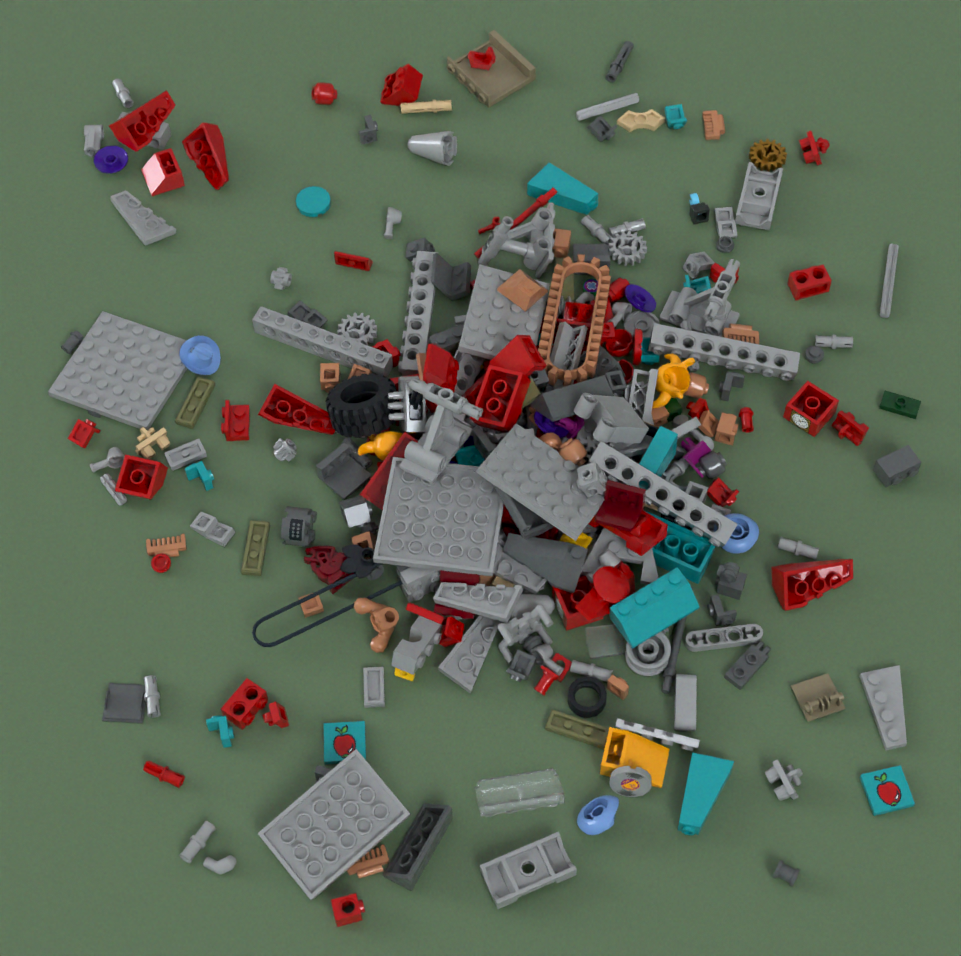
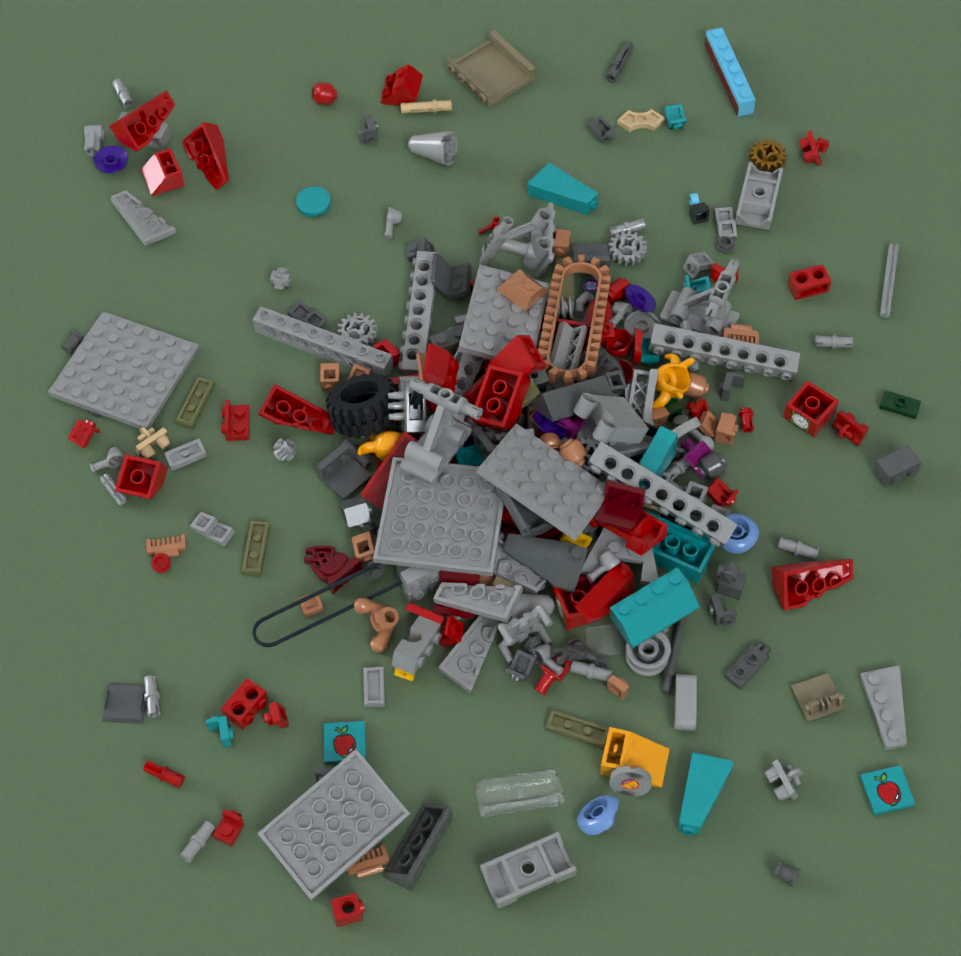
(198, 470): teal bracket -> none
(200, 355): medium blue hat -> none
(221, 866): light grey arm -> none
(229, 827): none -> red bracket
(298, 526): dark grey brick -> none
(352, 261): red slope -> none
(355, 560): black plate -> none
(482, 60): red bracket -> none
(541, 201): red bar -> none
(578, 312): red brick -> none
(578, 651): none -> dark grey piece
(587, 682): black tyre -> none
(591, 479): light grey brick -> none
(596, 229): light grey pin -> none
(607, 106): light grey axle -> none
(611, 584): red dish -> none
(666, 737): light grey wing -> none
(713, 125): nougat piece -> none
(725, 641): light grey beam -> none
(730, 72): none -> medium azure brick
(814, 354): dark grey plate -> none

